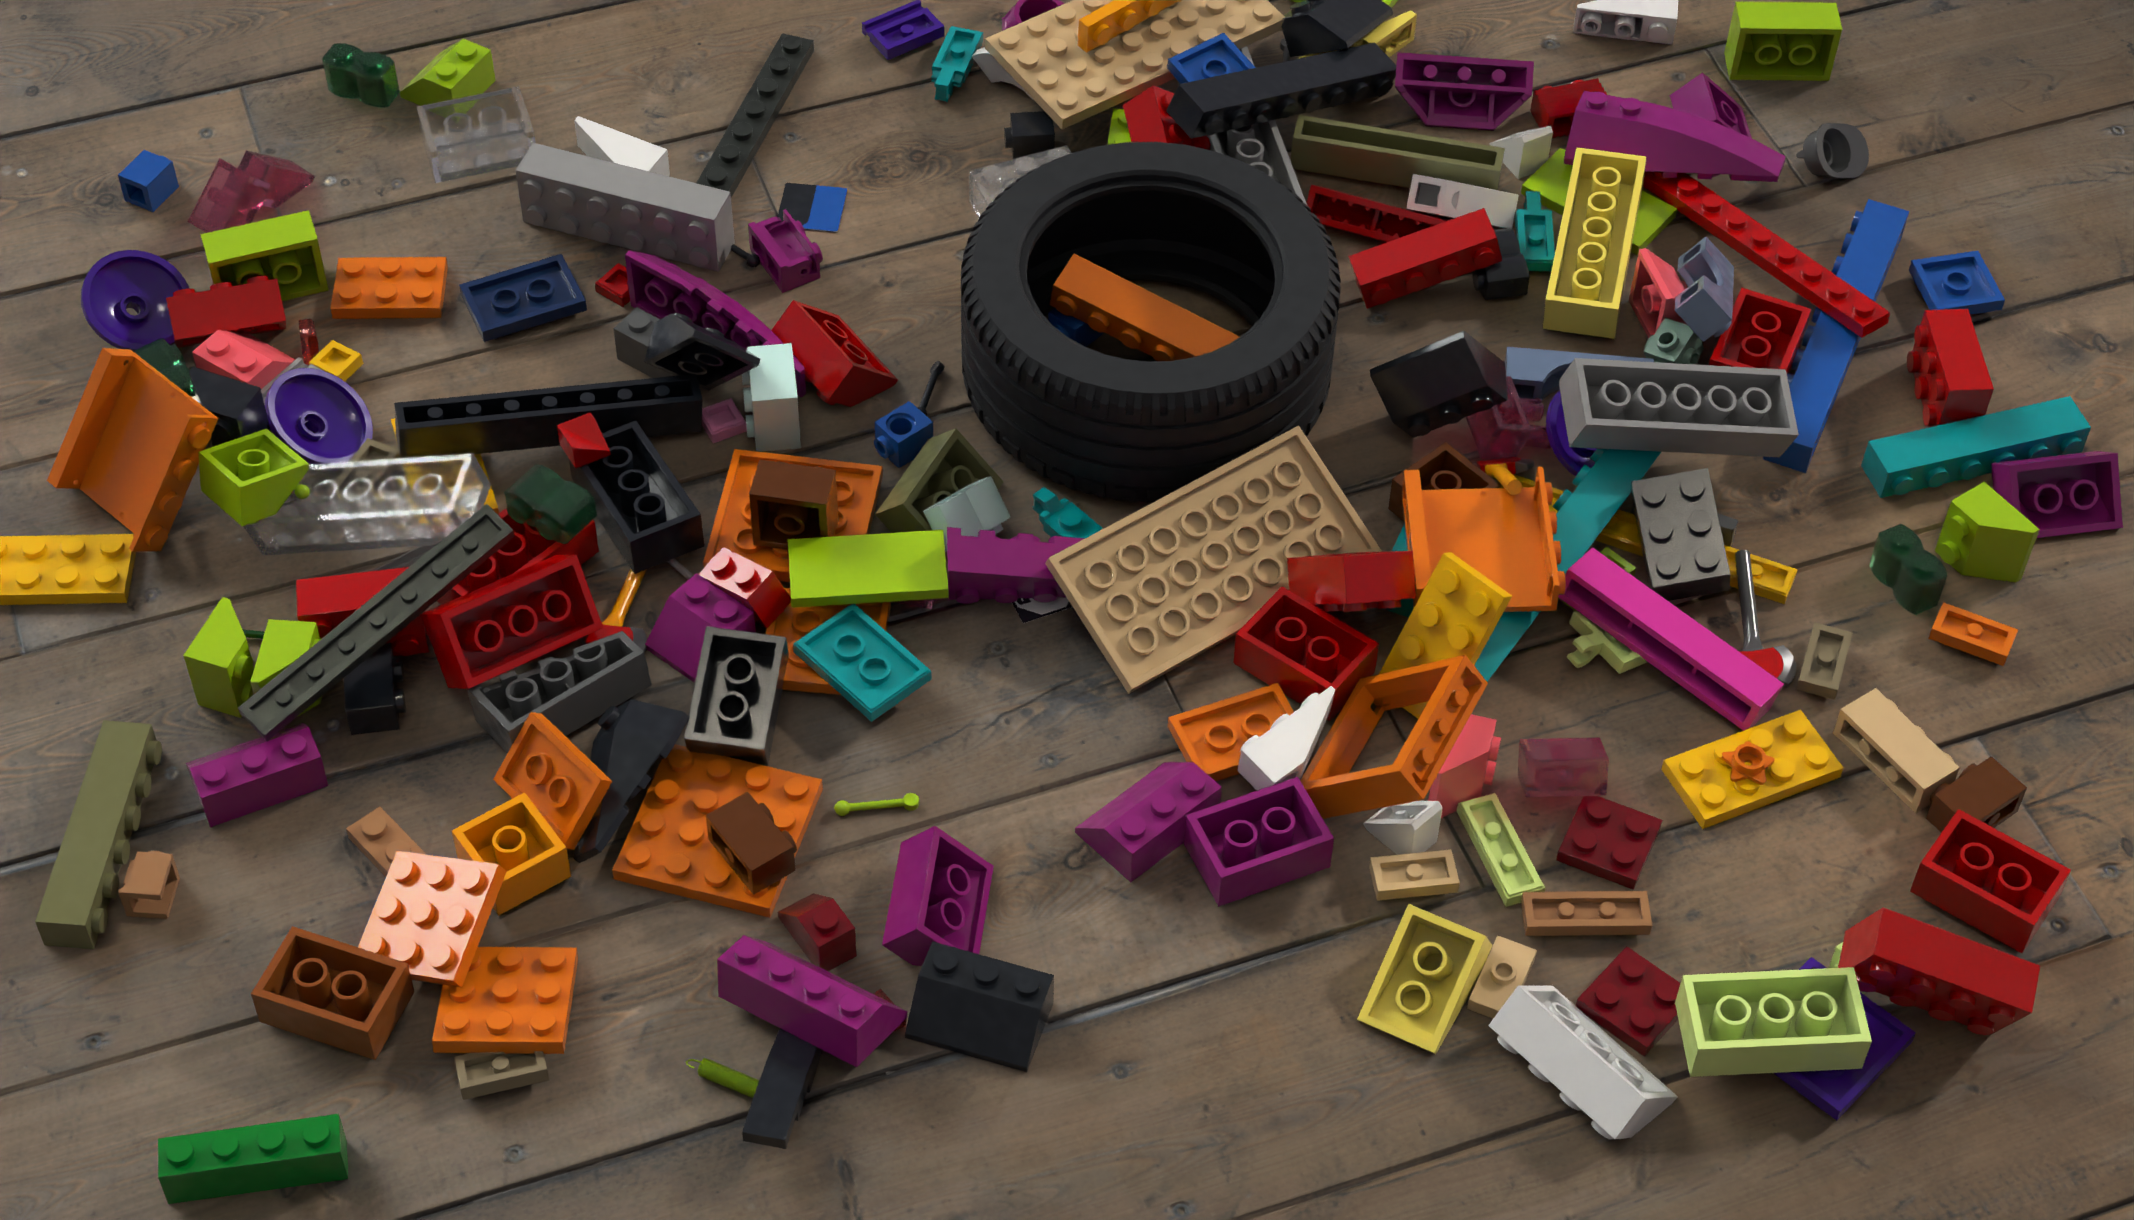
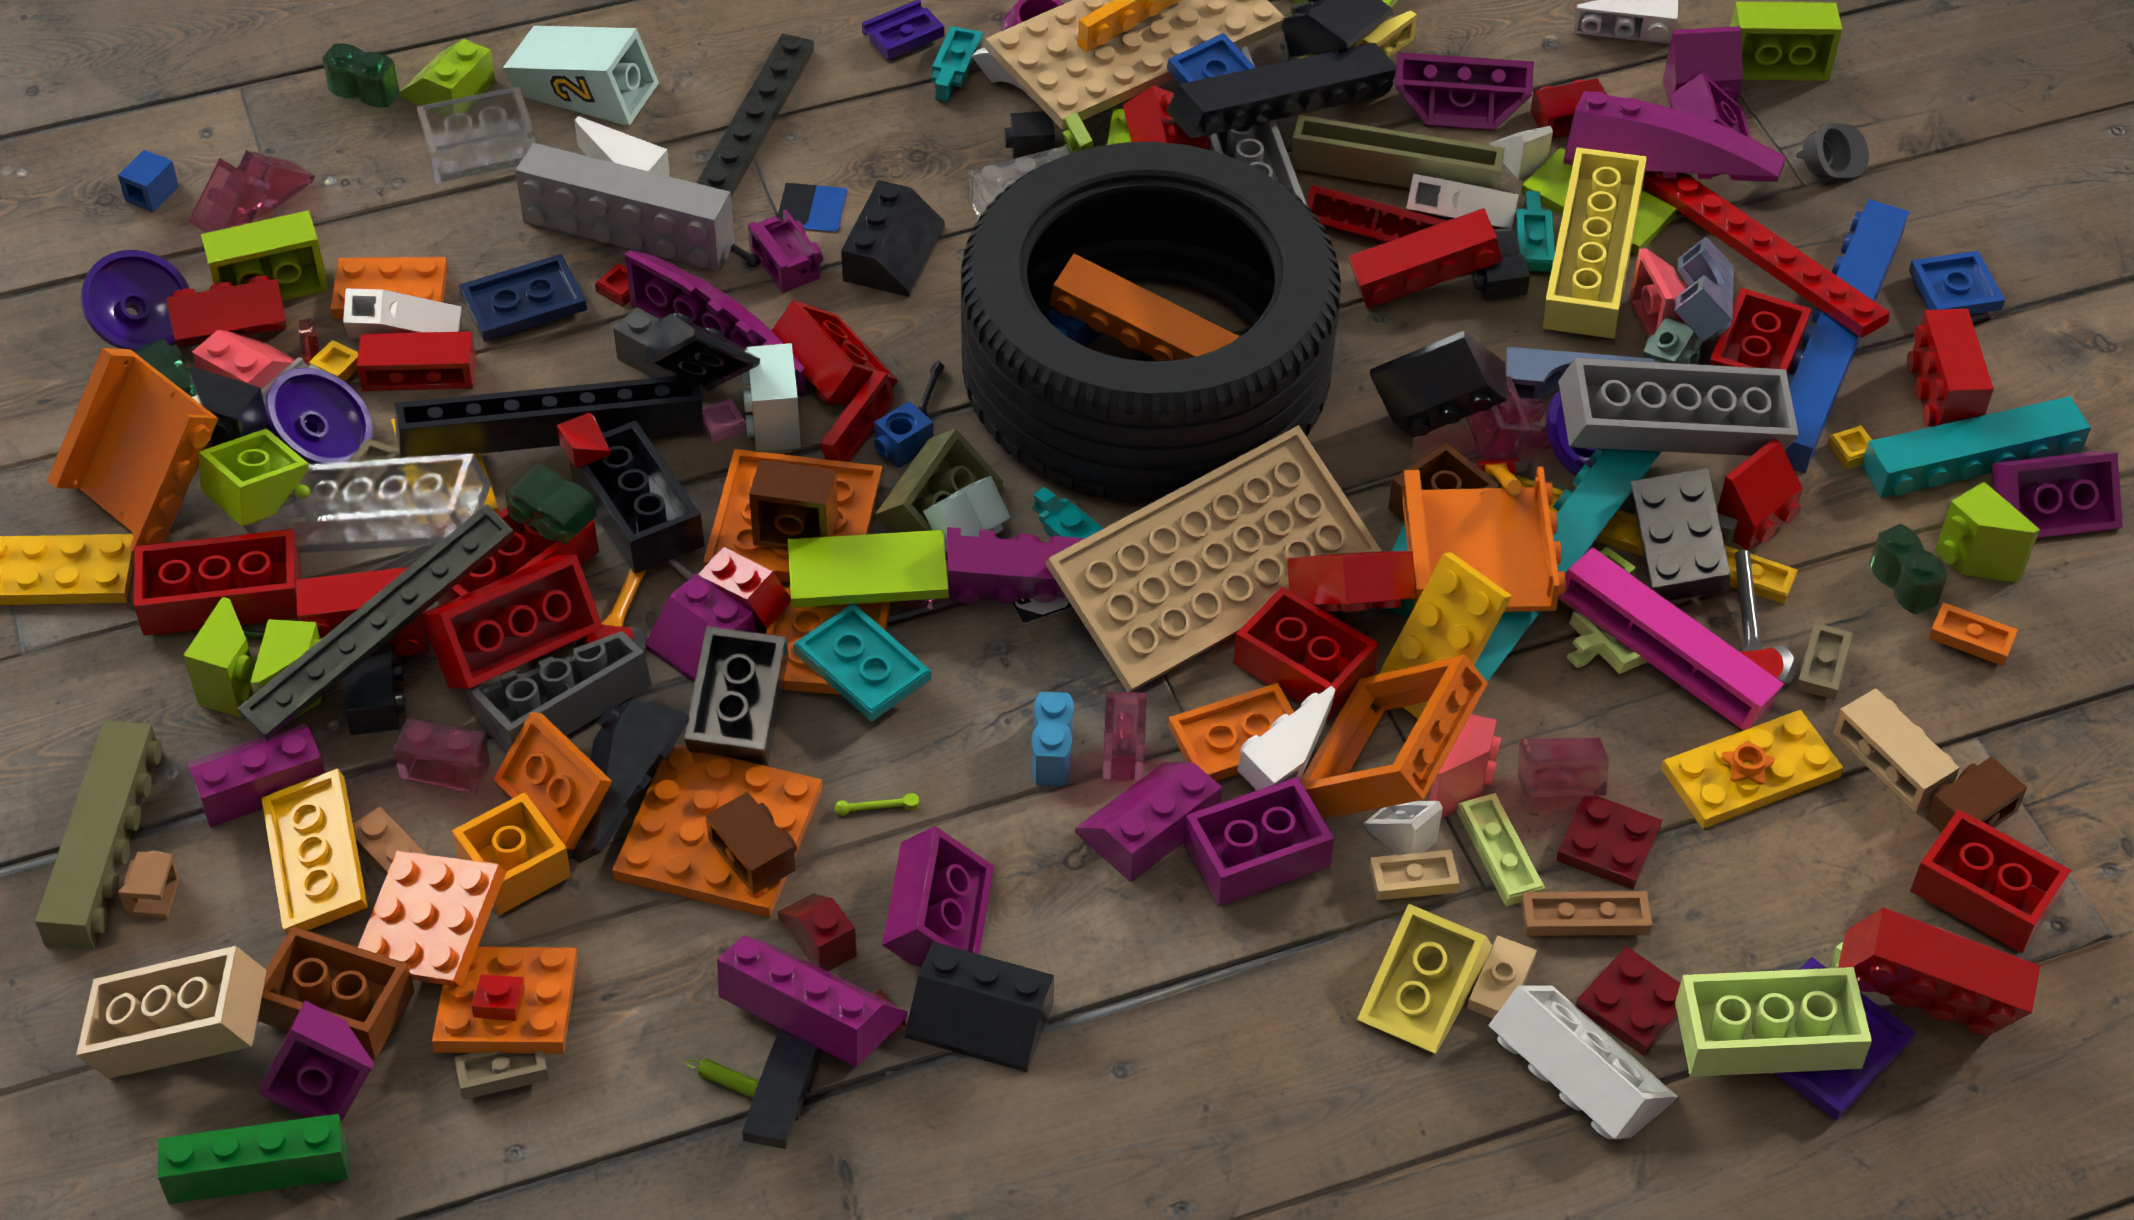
(172, 1012): none -> tan brick
(185, 580): none -> red brick
(314, 852): none -> yellow plate
(317, 1065): none -> magenta slope
(392, 312): none -> white slope
(416, 361): none -> red brick
(441, 755): none -> clear pink brick
(498, 997): none -> red plate
(584, 70): none -> light aqua slope
(858, 418): none -> red plate
(891, 240): none -> black slope
(1052, 738): none -> dark azure brick
(1076, 134): none -> lime plate
(1124, 735): none -> clear pink slope
(1705, 50): none -> magenta slope
(1761, 495): none -> red slope
(1849, 446): none -> yellow tile

